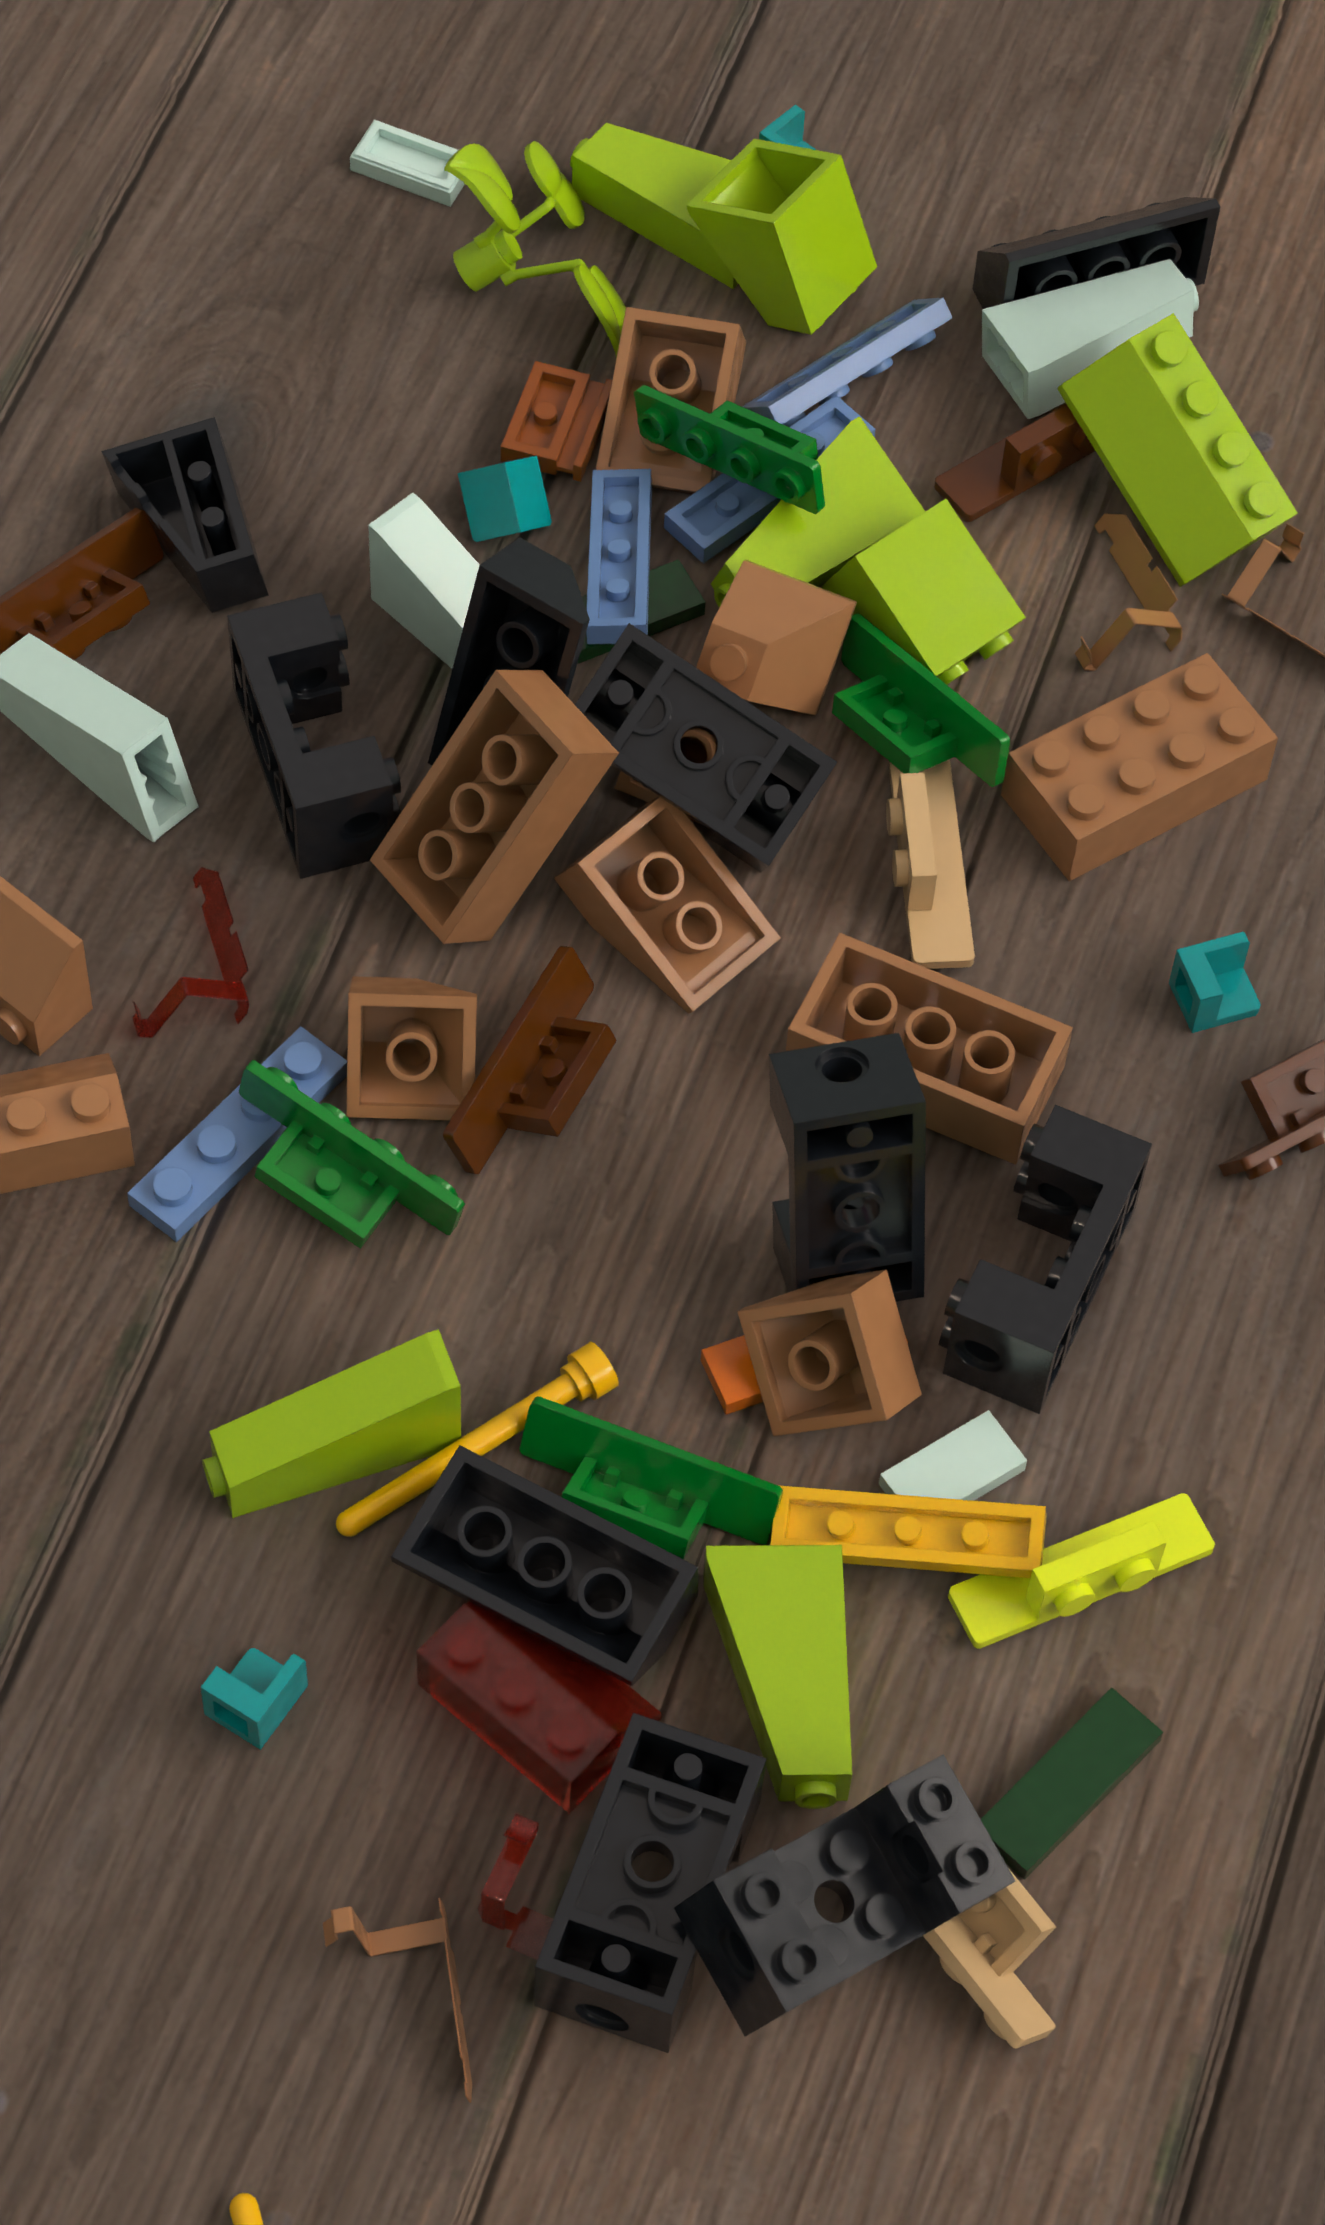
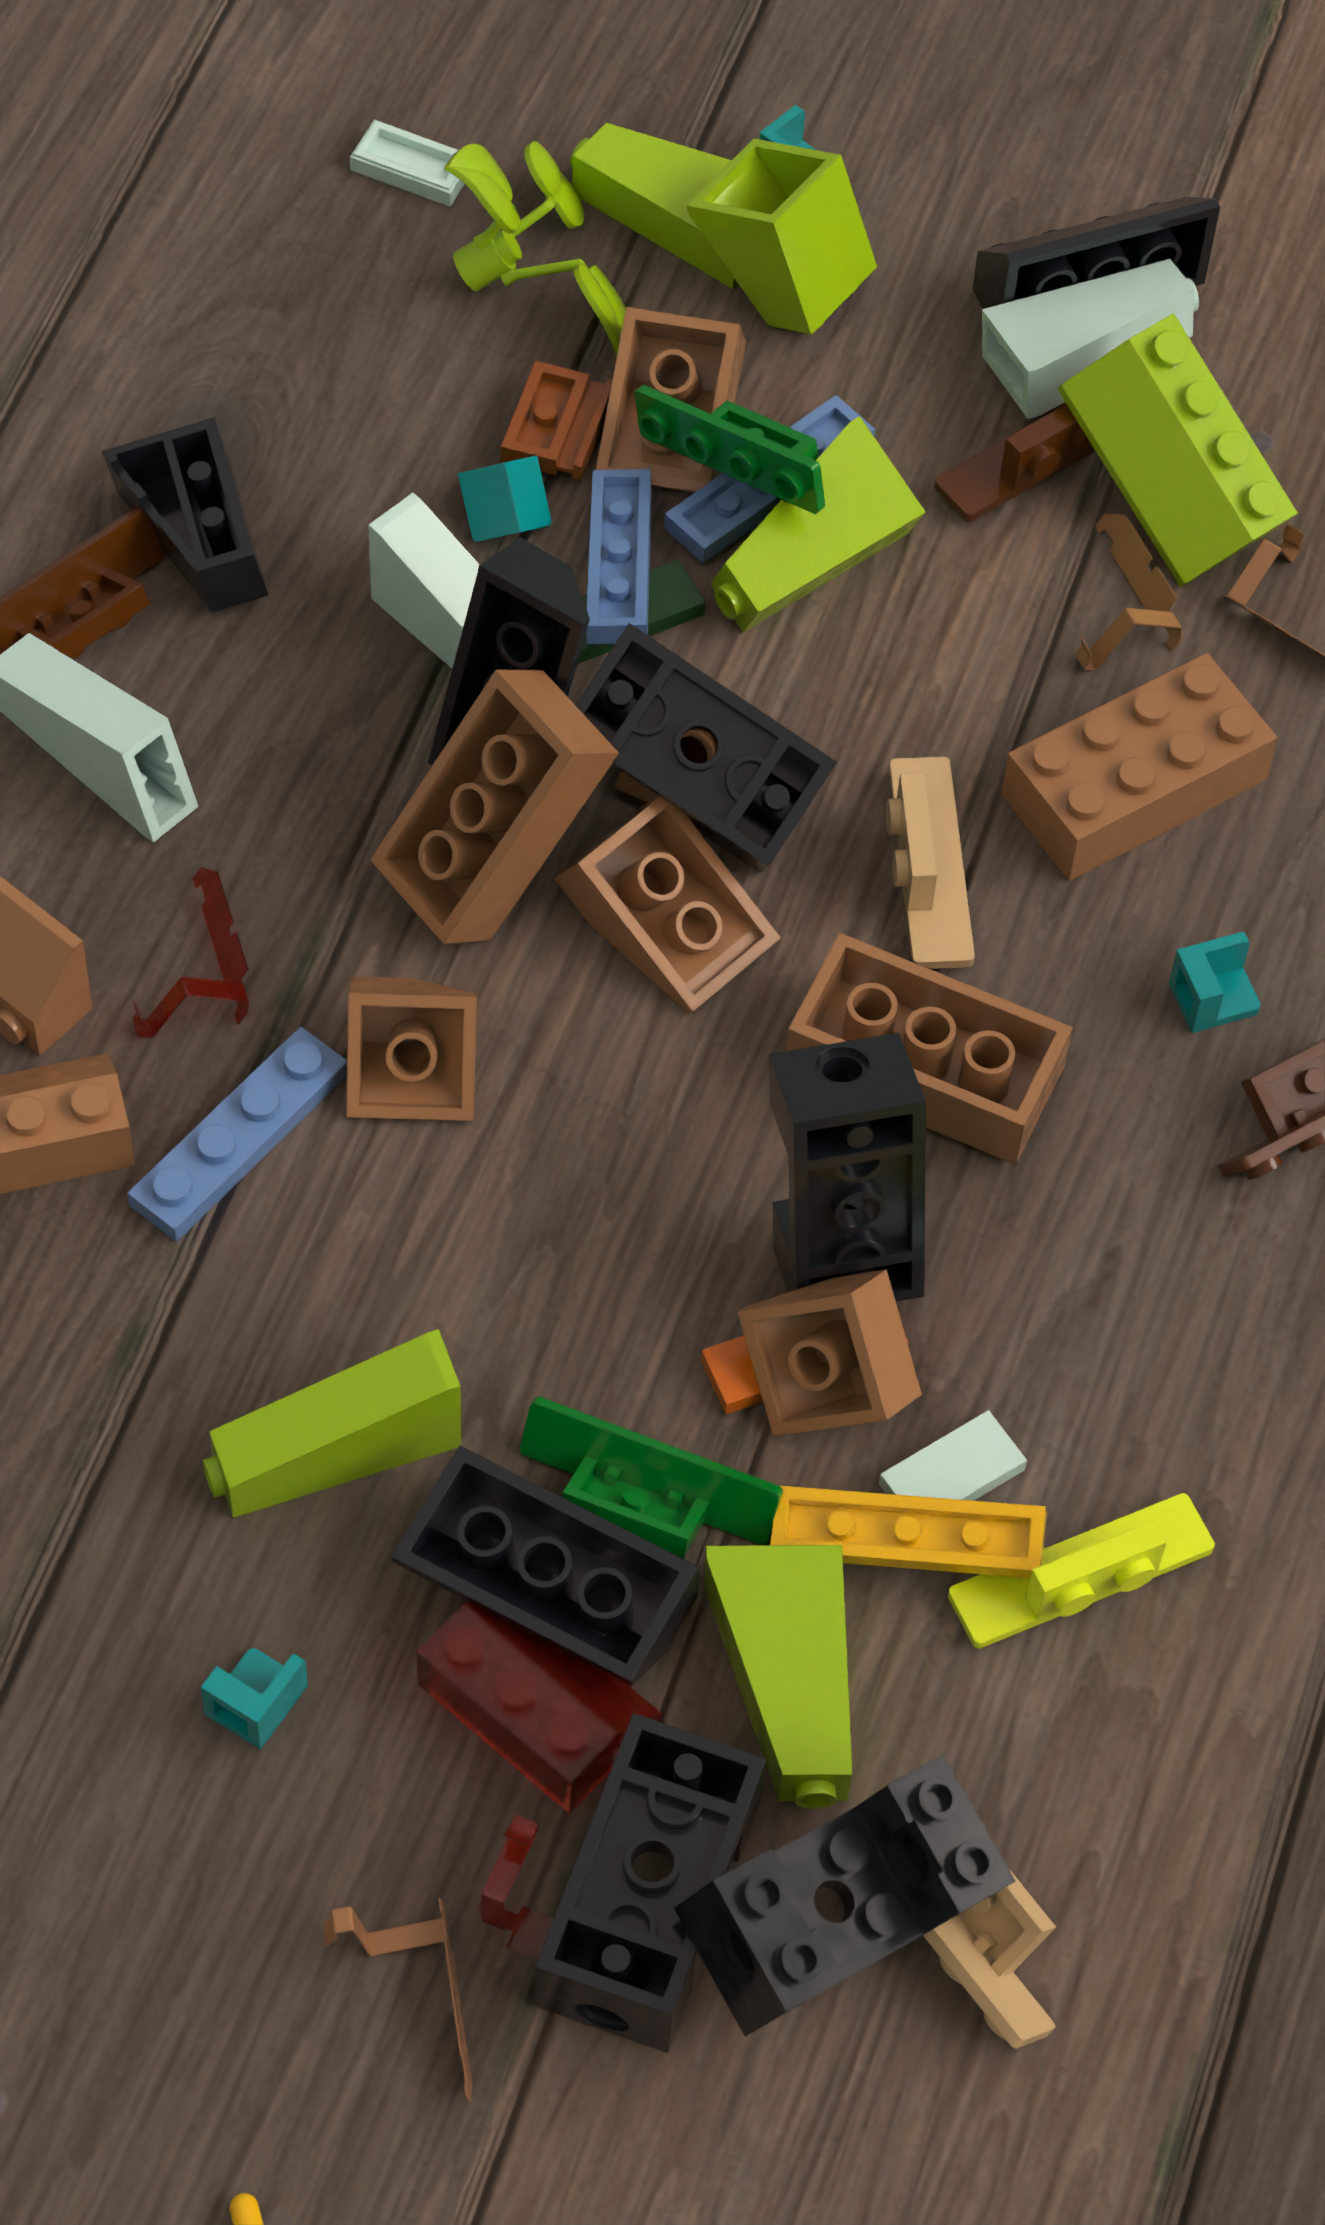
(289, 671): black plate -> none
(336, 1168): green bracket -> none
(536, 1068): reddish brown bracket -> none
(583, 1376): yellow piece -> none
(776, 639): medium nougat slope -> none
(861, 355): medium blue plate -> none
(912, 712): green bracket -> none
(932, 593): lime slope -> none
(1012, 1331): black plate -> none
(1069, 1782): dark green tile -> none

